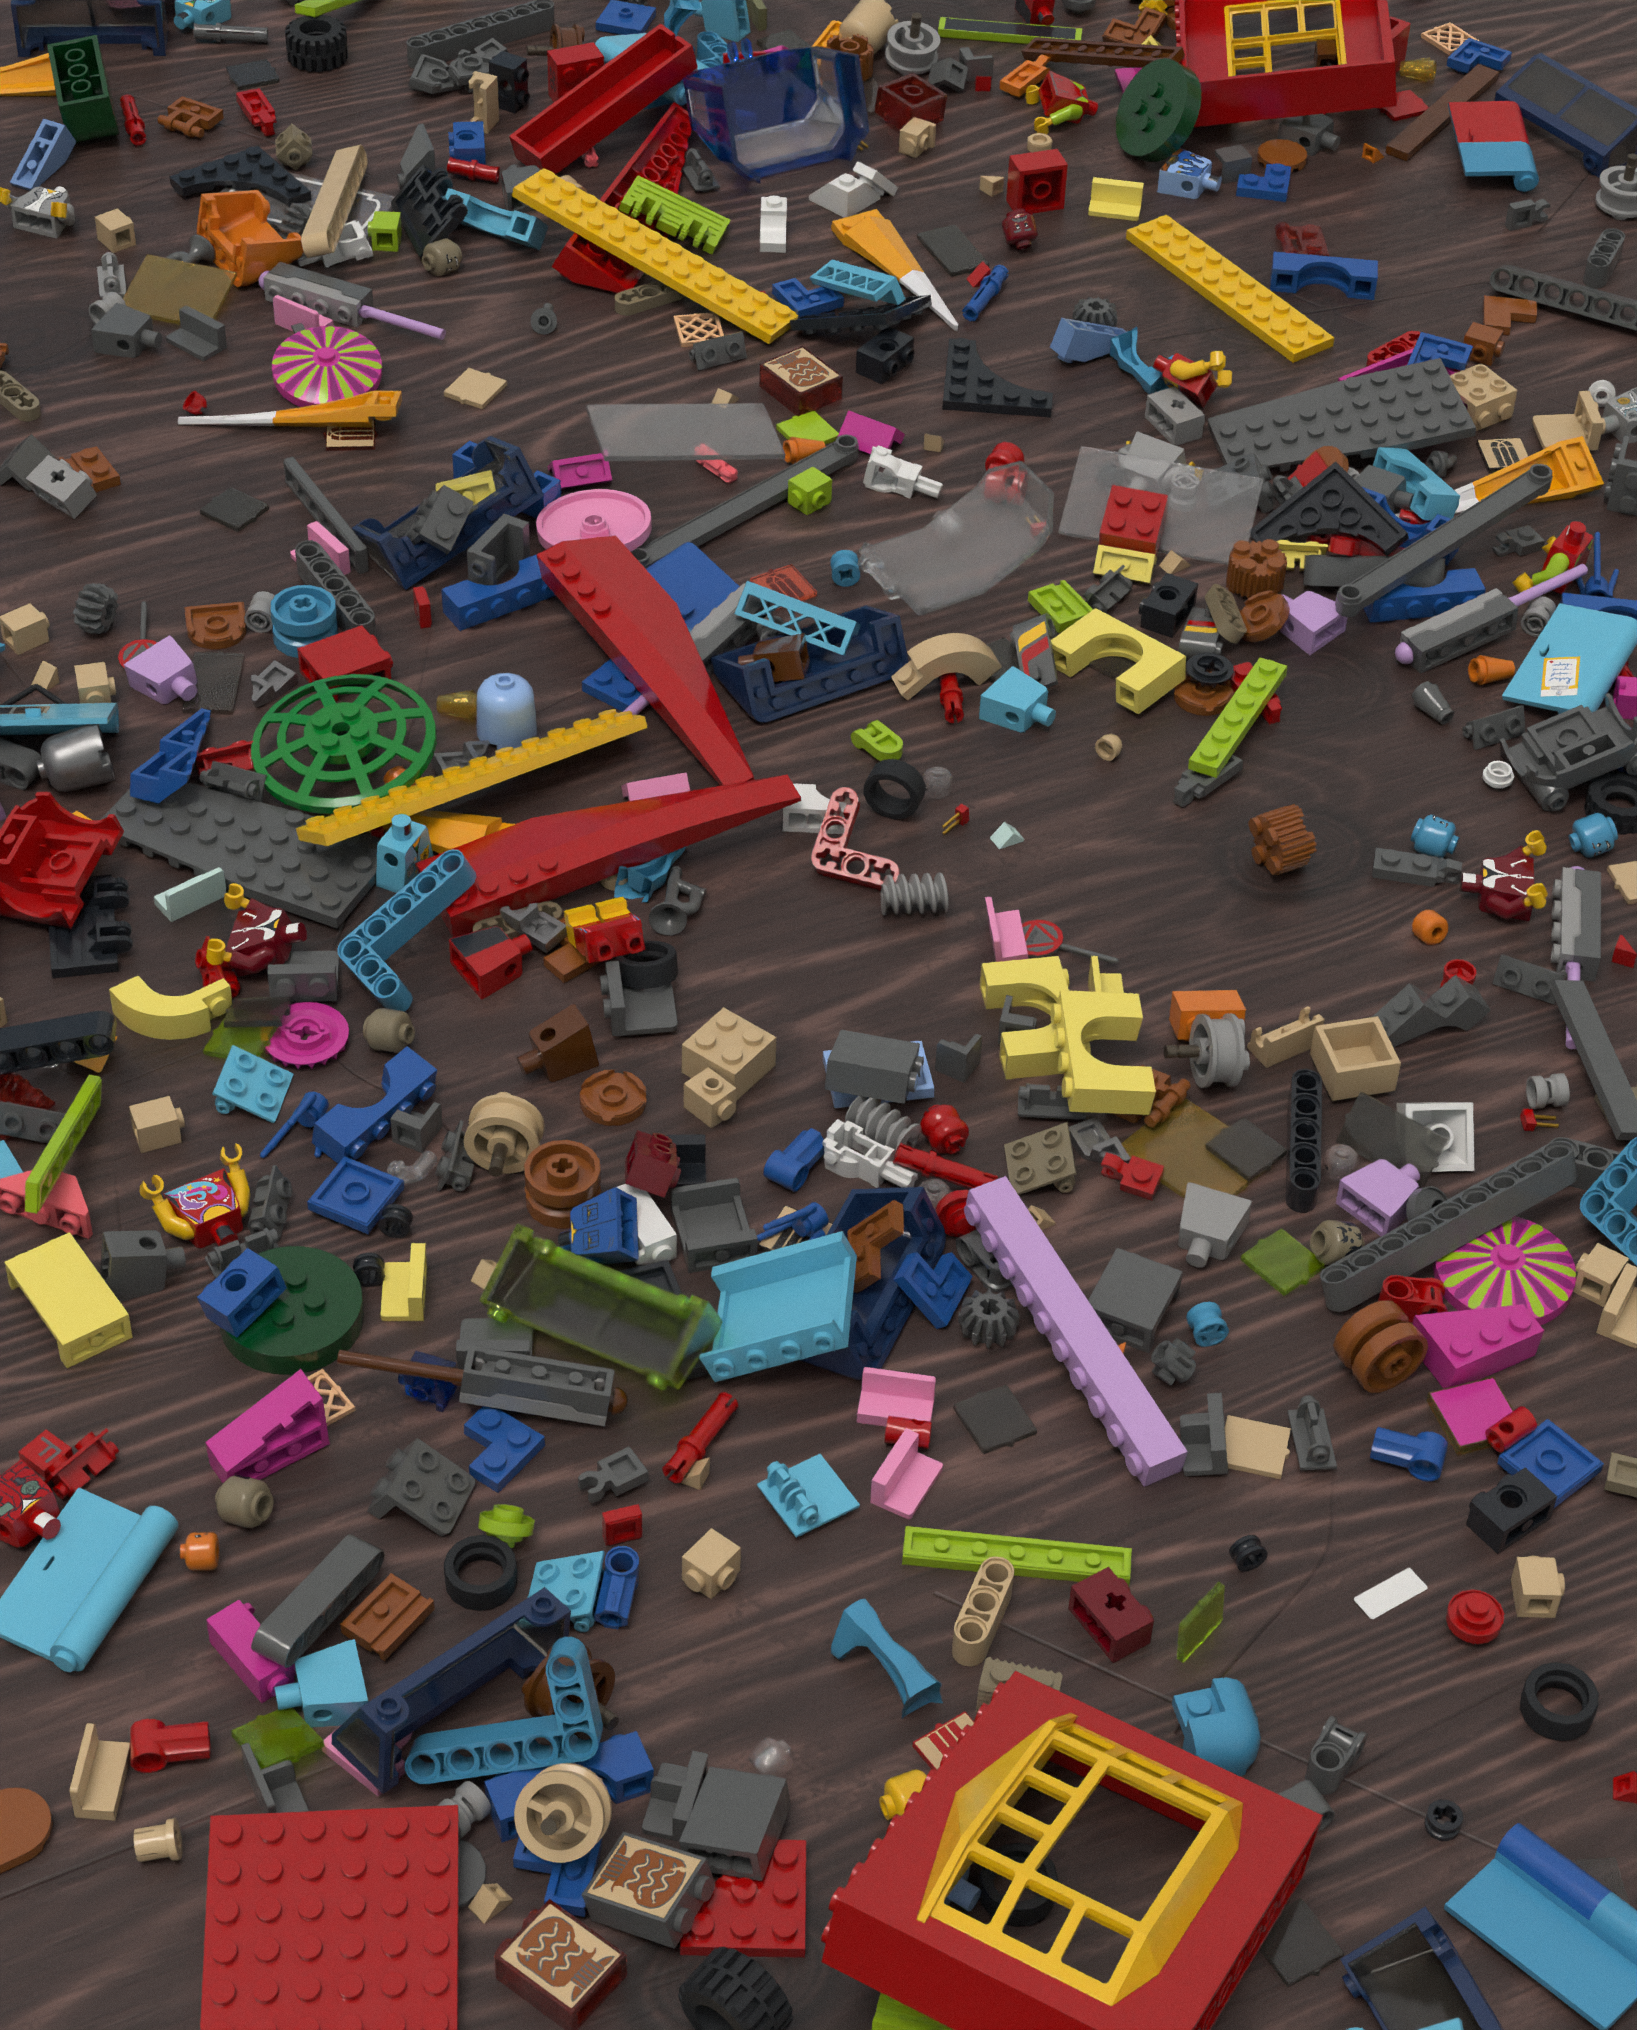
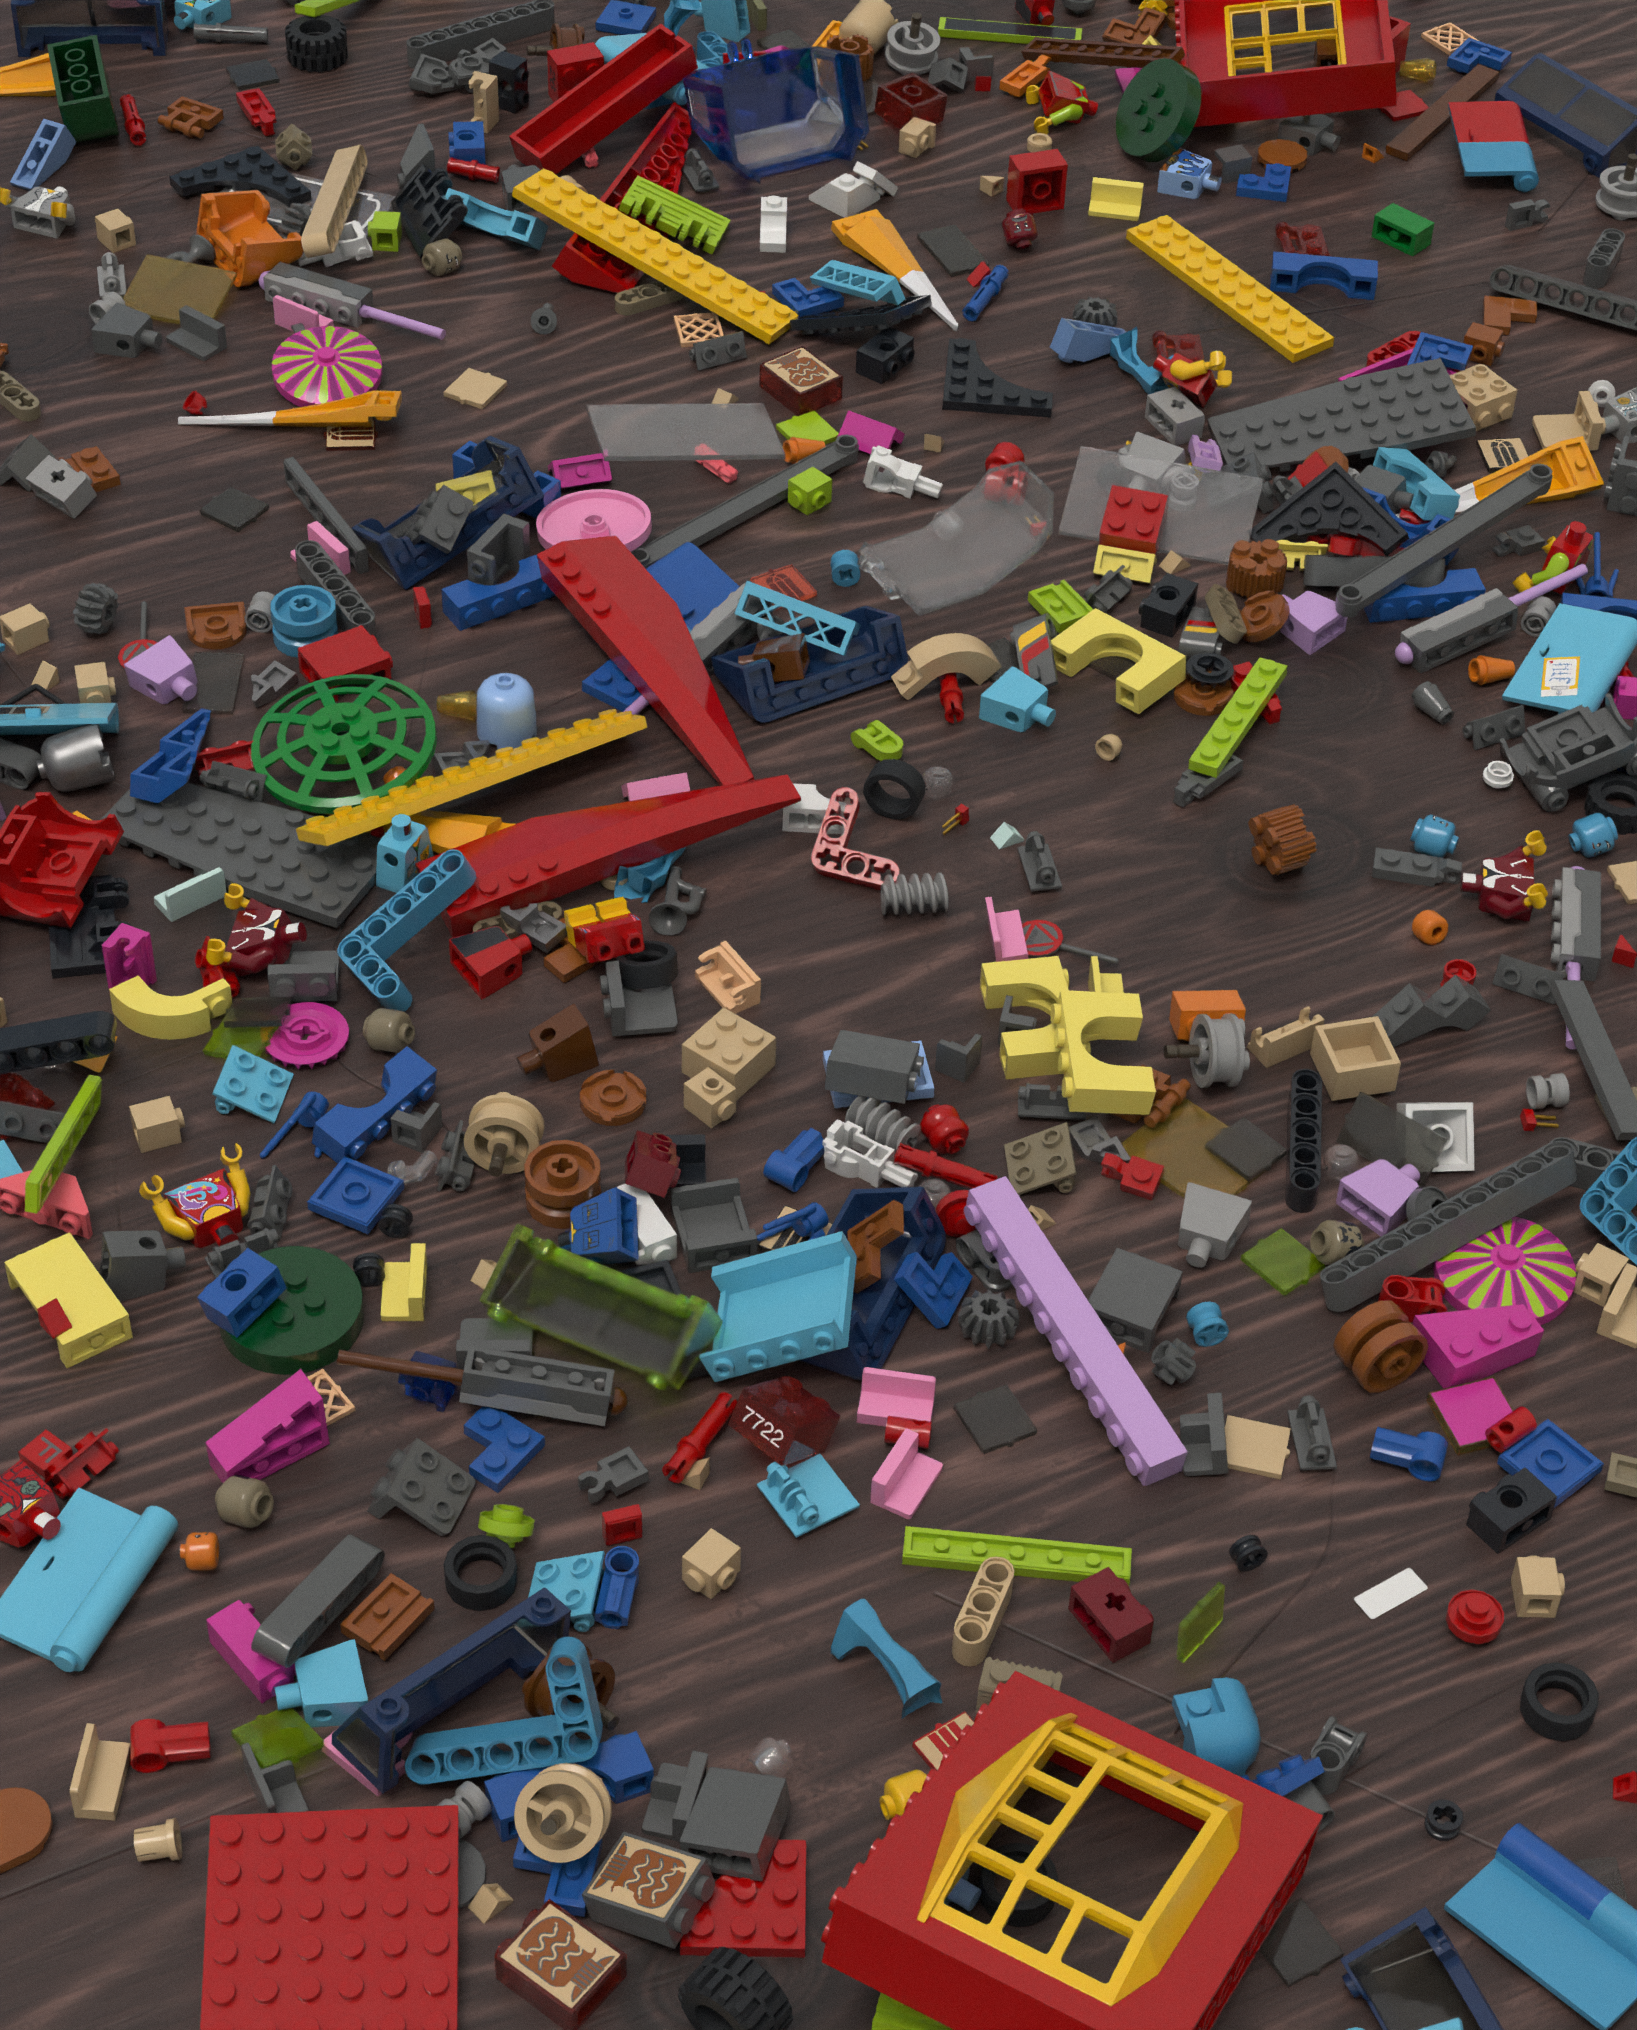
(53, 1318): none -> red piece
(129, 955): none -> dark pink hinge
(729, 978): none -> light nougat hinge
(784, 1420): none -> clear red brick
(1038, 863): none -> dark grey hinge
(1186, 345): none -> clear red plate
(1204, 453): none -> lavender hinge
(1291, 1775): none -> blue plate
(1402, 229): none -> green brick

